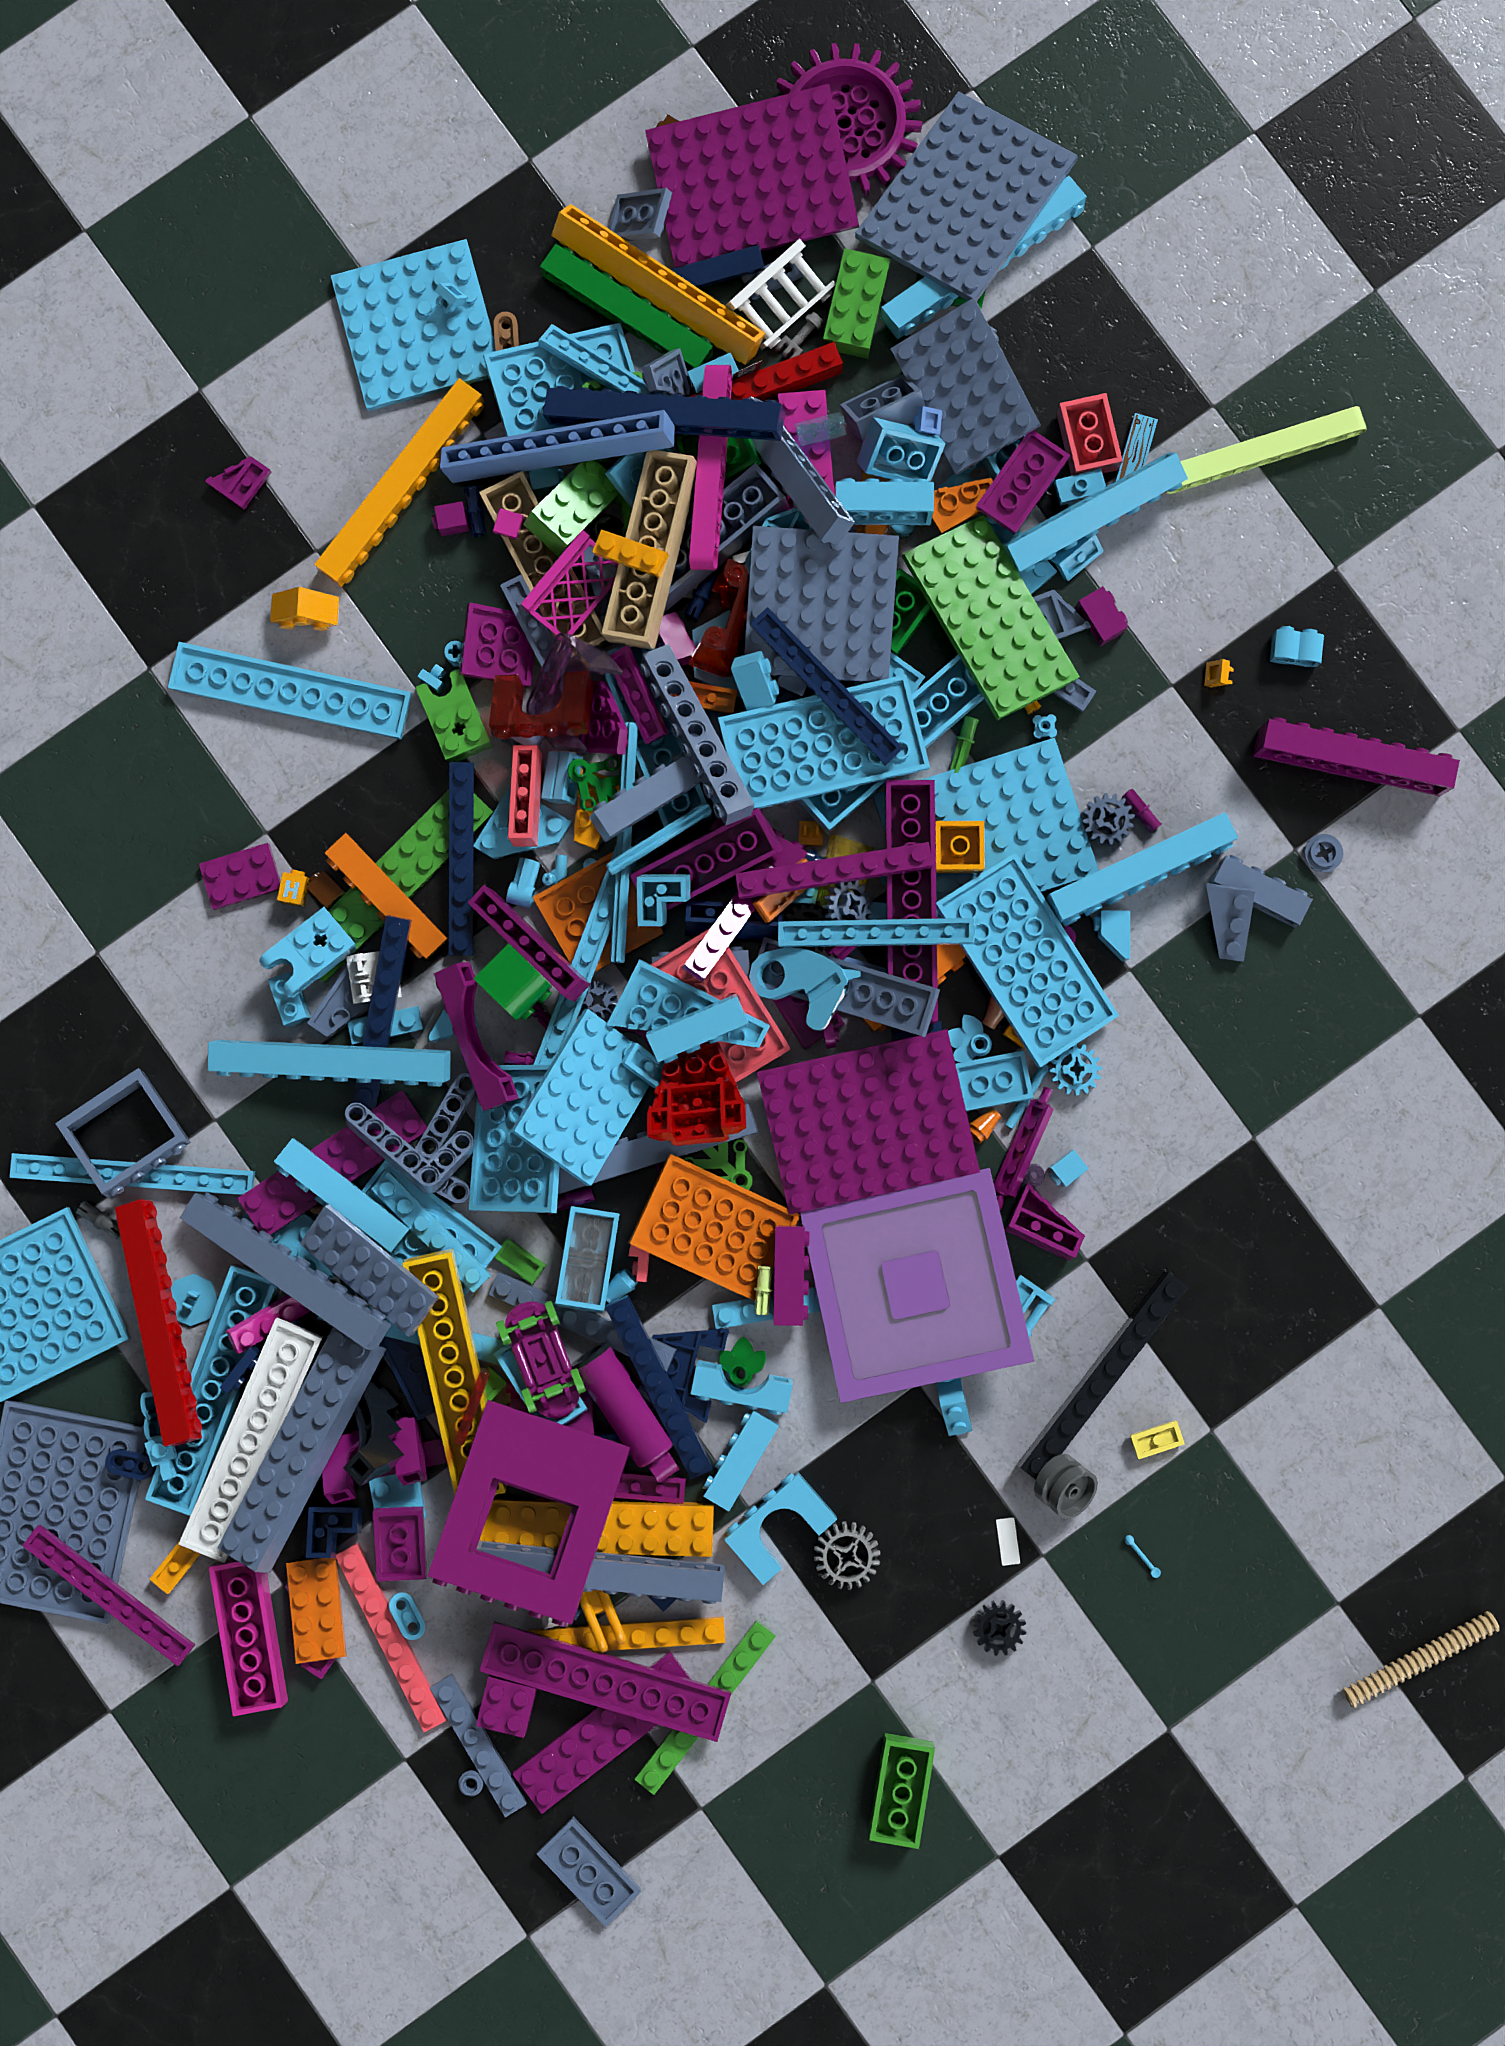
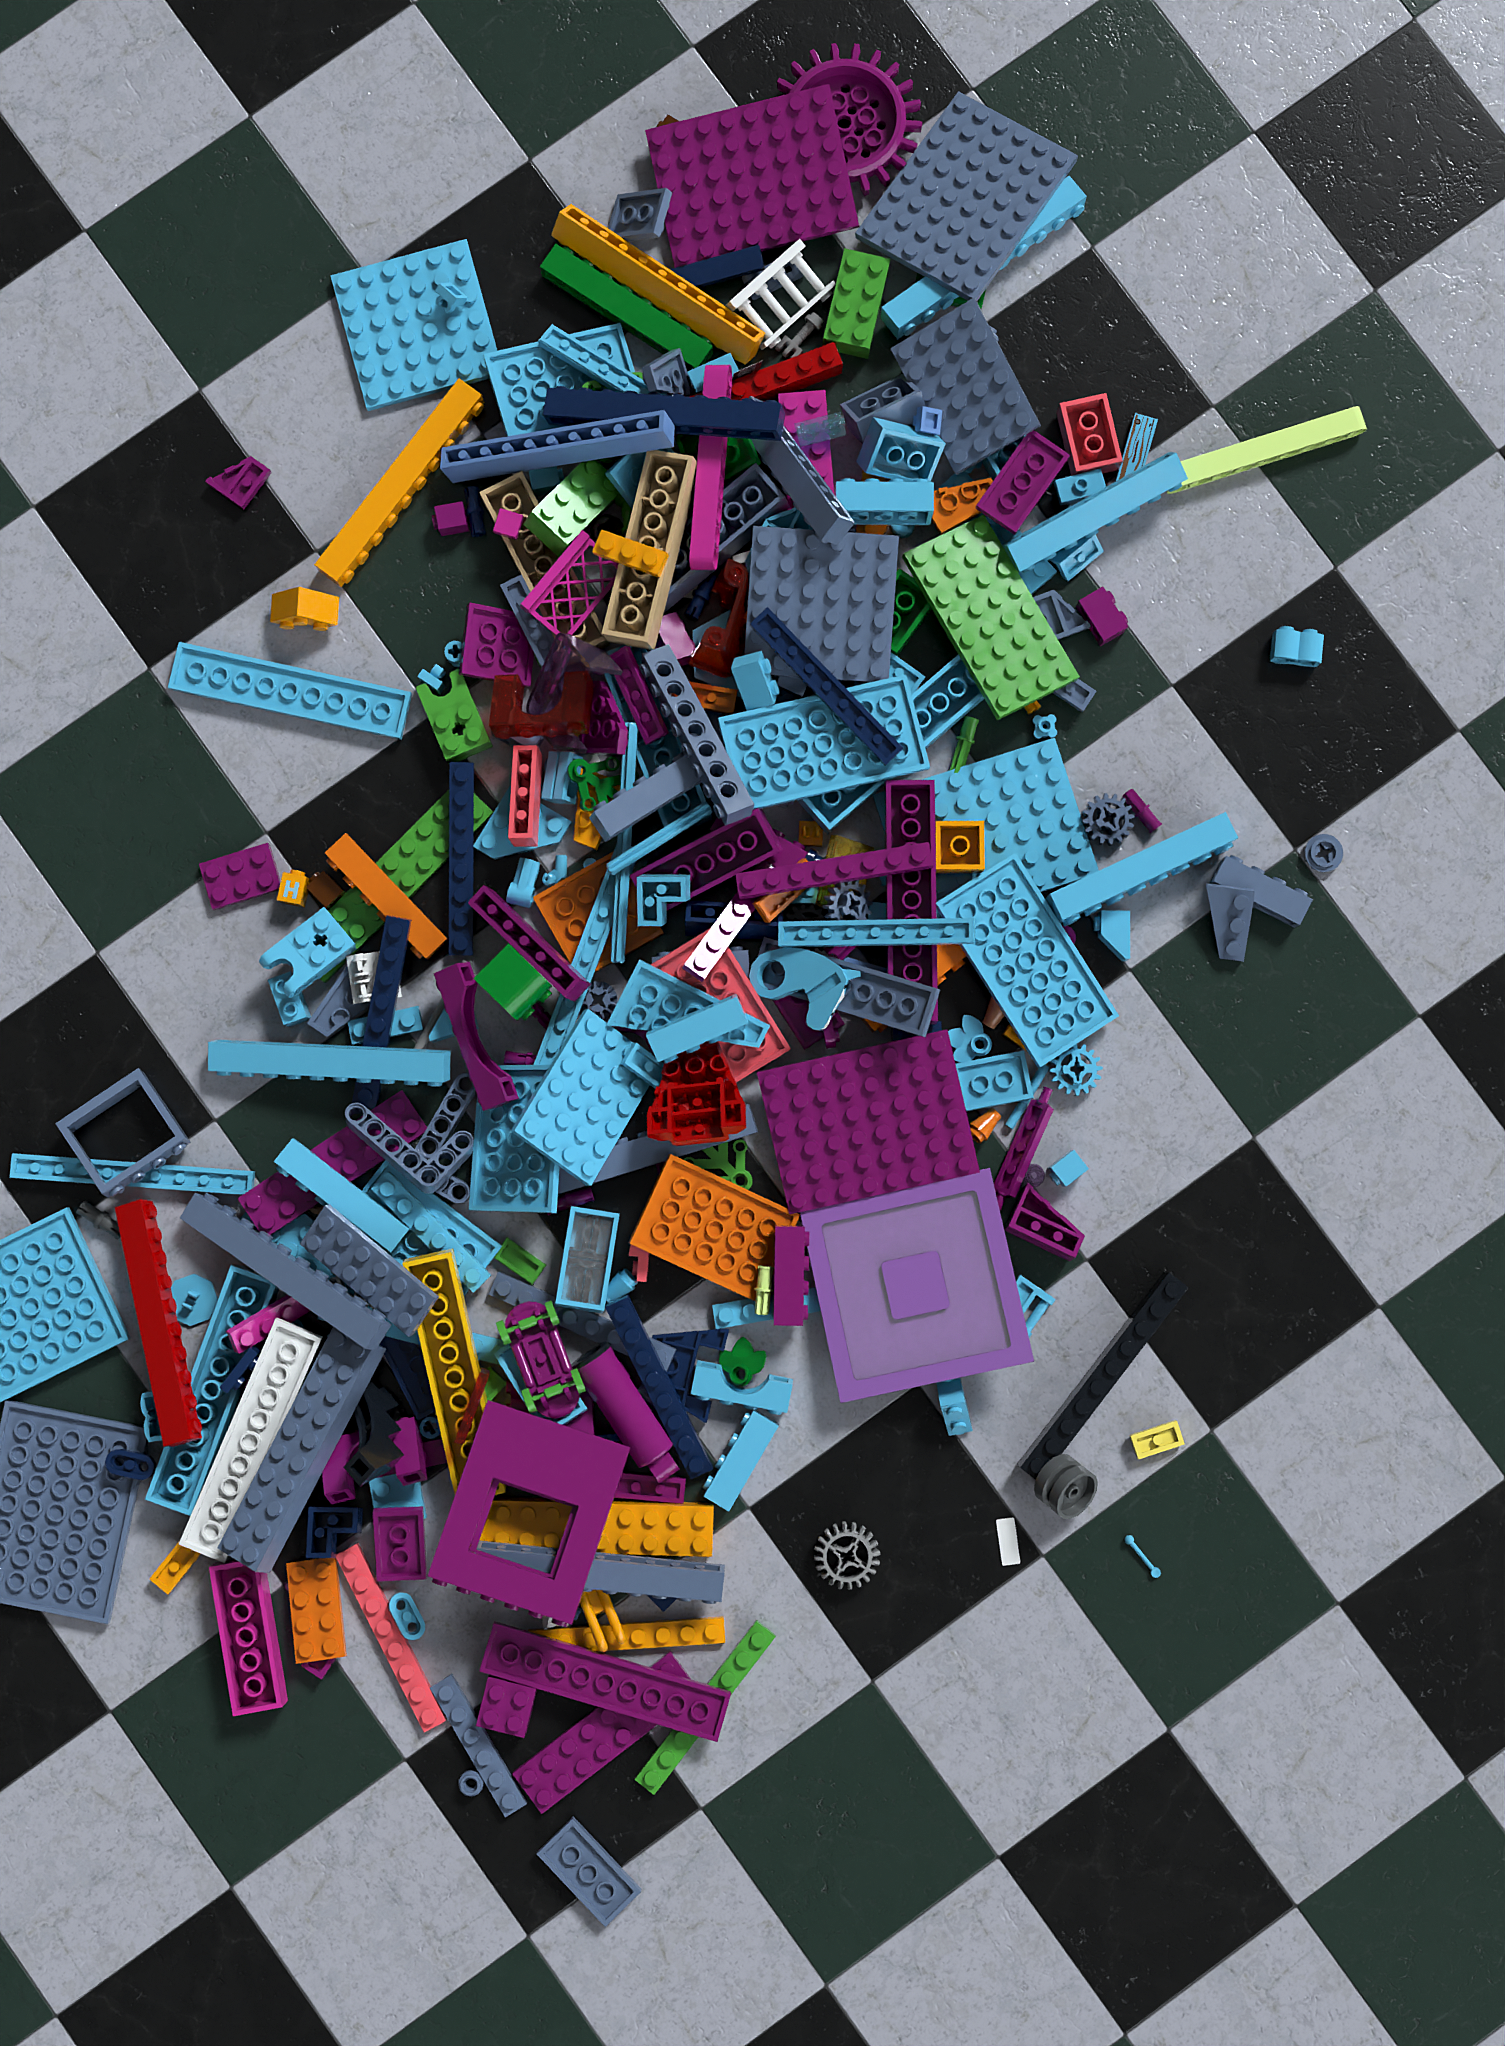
(108, 1595): magenta plate -> none
(162, 1456): medium azure plate -> none
(428, 1434): none -> dark azure bush
(505, 337): medium nougat plate -> none
(593, 573): sand blue plate -> none
(793, 1495): medium azure arch -> none
(901, 1790): bright green brick -> none
(992, 1634): black gear -> none
(1217, 673): light orange tile -> none
(1356, 757): magenta brick -> none
(1422, 1658): tan piece -> none

